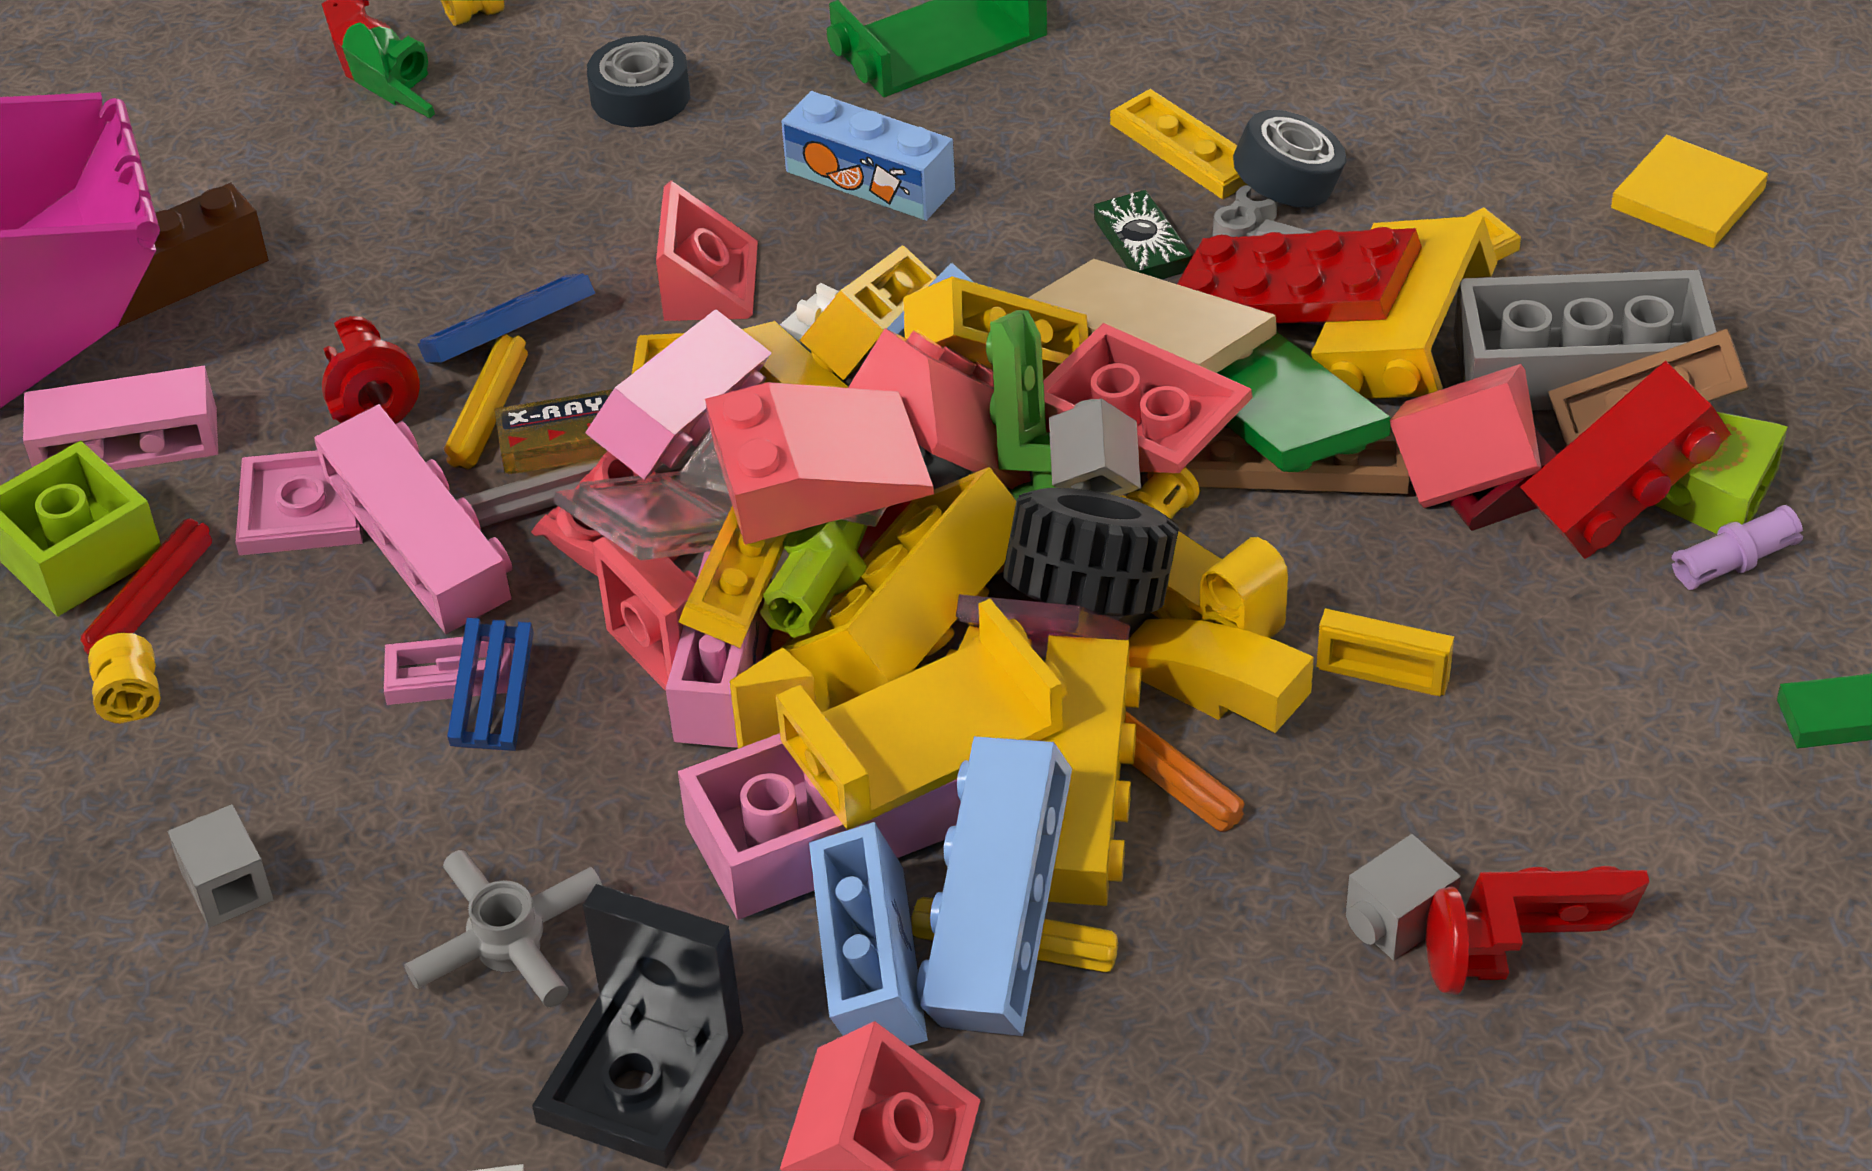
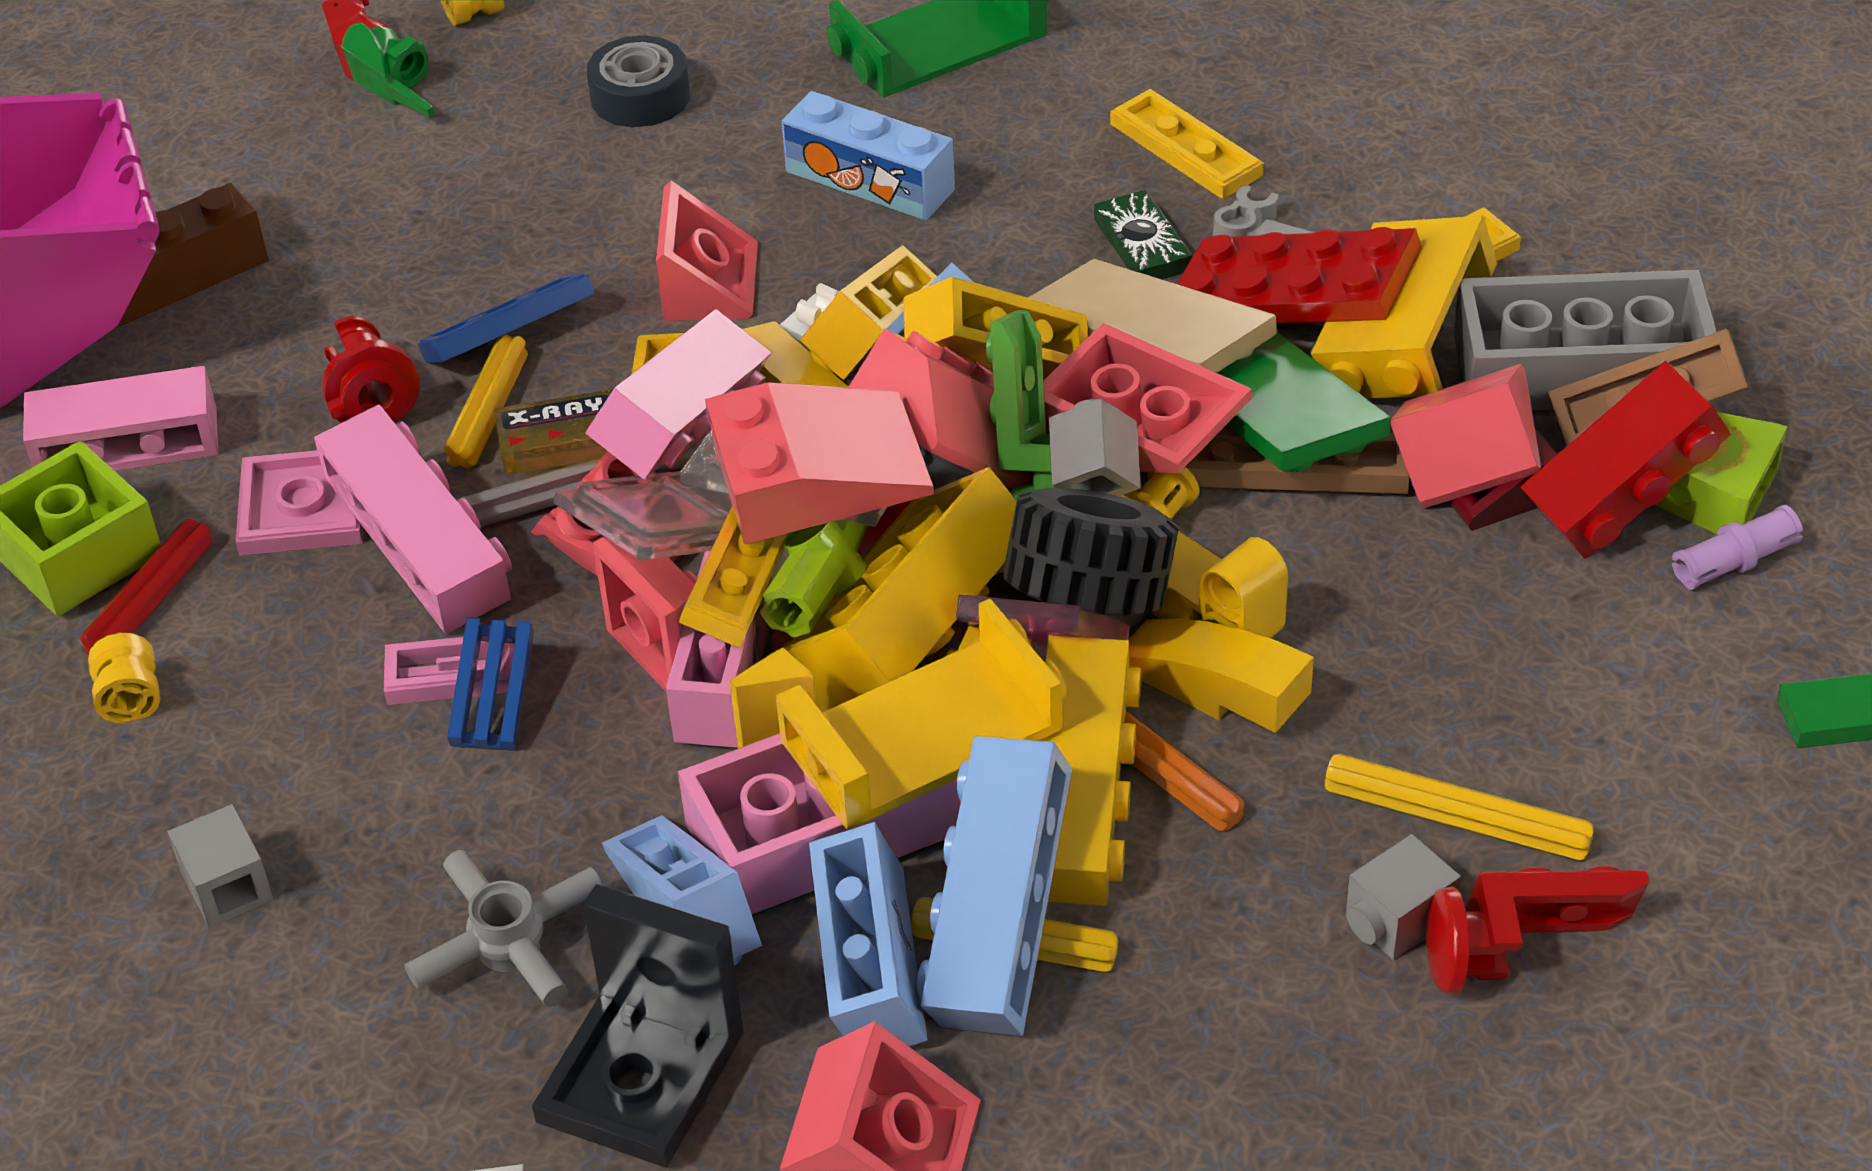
(679, 872): none -> light blue slope
(1289, 158): black wheel -> none
(1384, 652): yellow tile -> none
(1459, 807): none -> yellow axle
(1689, 191): yellow tile -> none

